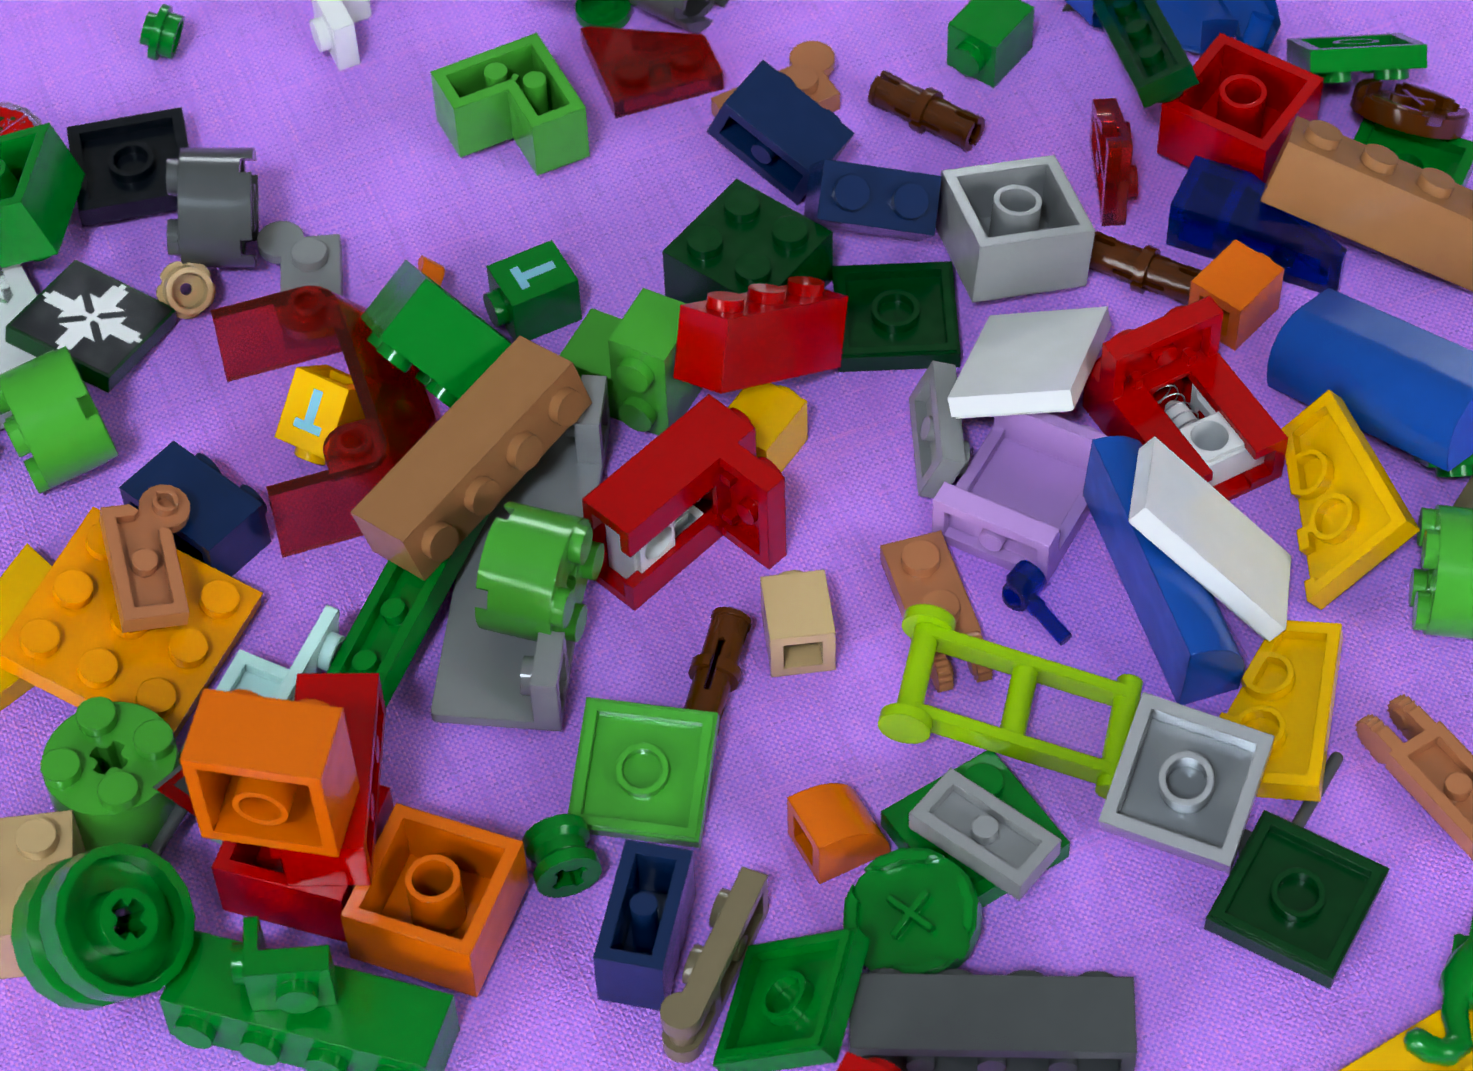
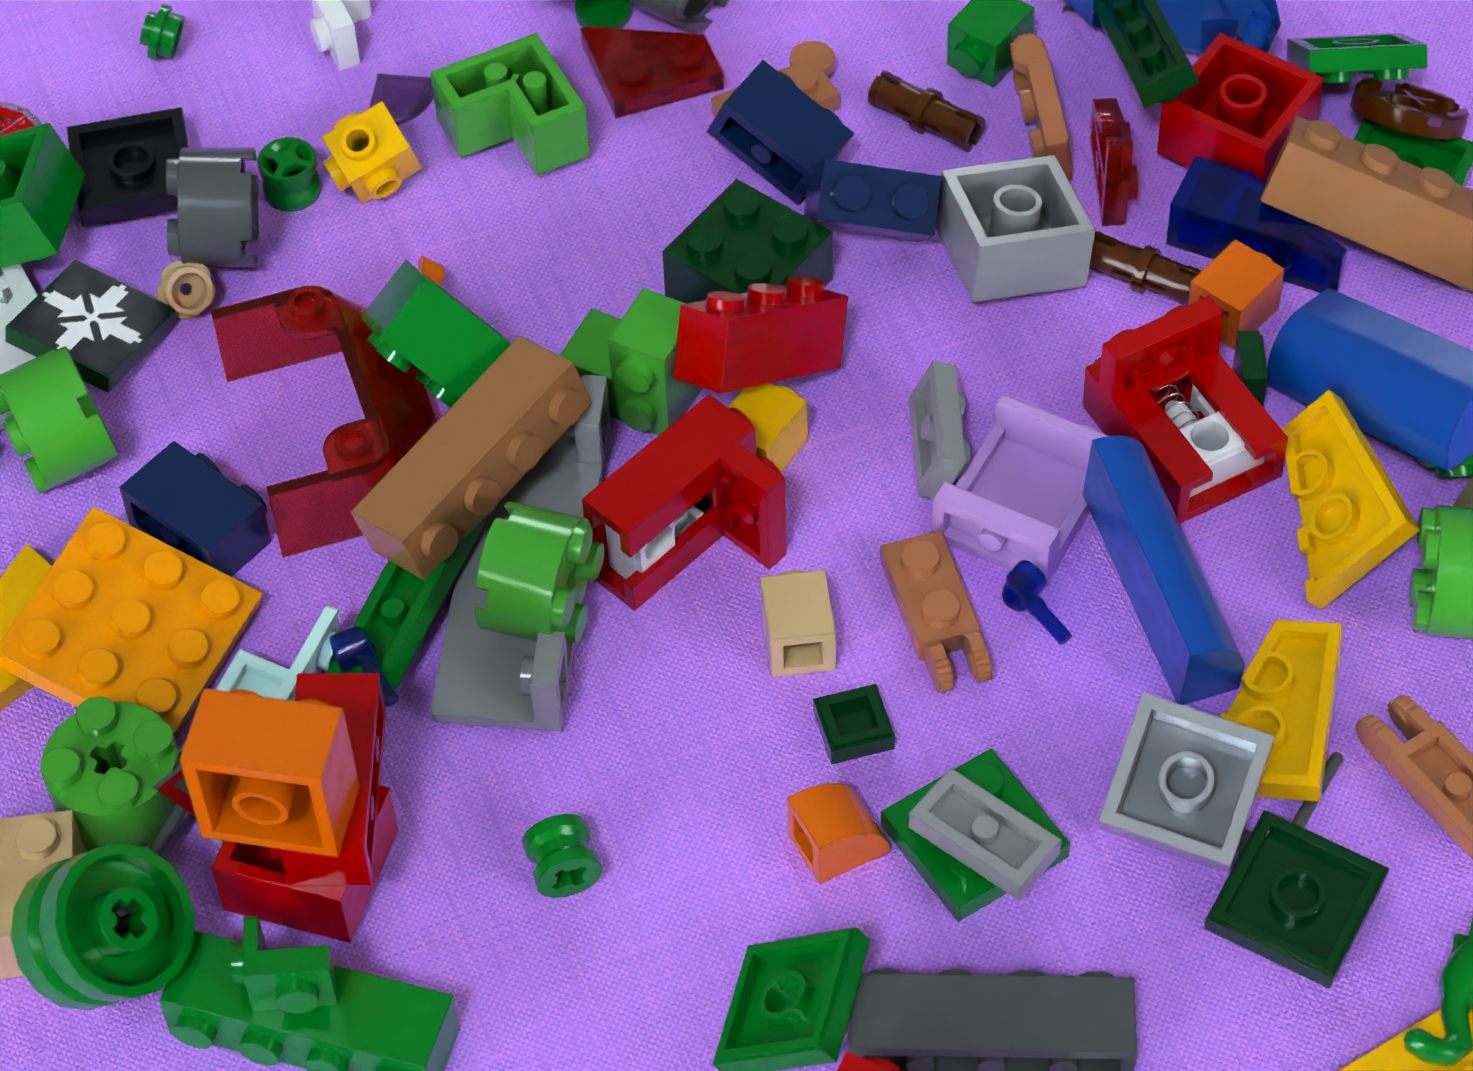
(145, 559): nougat hinge -> none
(289, 174): none -> green wheel
(301, 258): light grey hinge -> none
(315, 406): yellow brick -> none
(354, 650): none -> clear blue hand
(369, 154): none -> yellow brick
(403, 95): none -> clear purple tile
(436, 900): orange brick -> none
(533, 292): green brick -> none
(644, 771): bright green tile -> none
(644, 924): dark blue brick -> none
(714, 968): dark tan plate -> none
(716, 668): reddish brown pin -> none
(853, 724): none -> dark green tile
(898, 316): dark green tile -> none
(913, 721): lime piece -> none
(915, 912): green tile -> none
(1030, 363): white tile -> none
(1040, 100): none -> nougat hinge
(1210, 539): white tile -> none
(1250, 363): none -> dark green tile

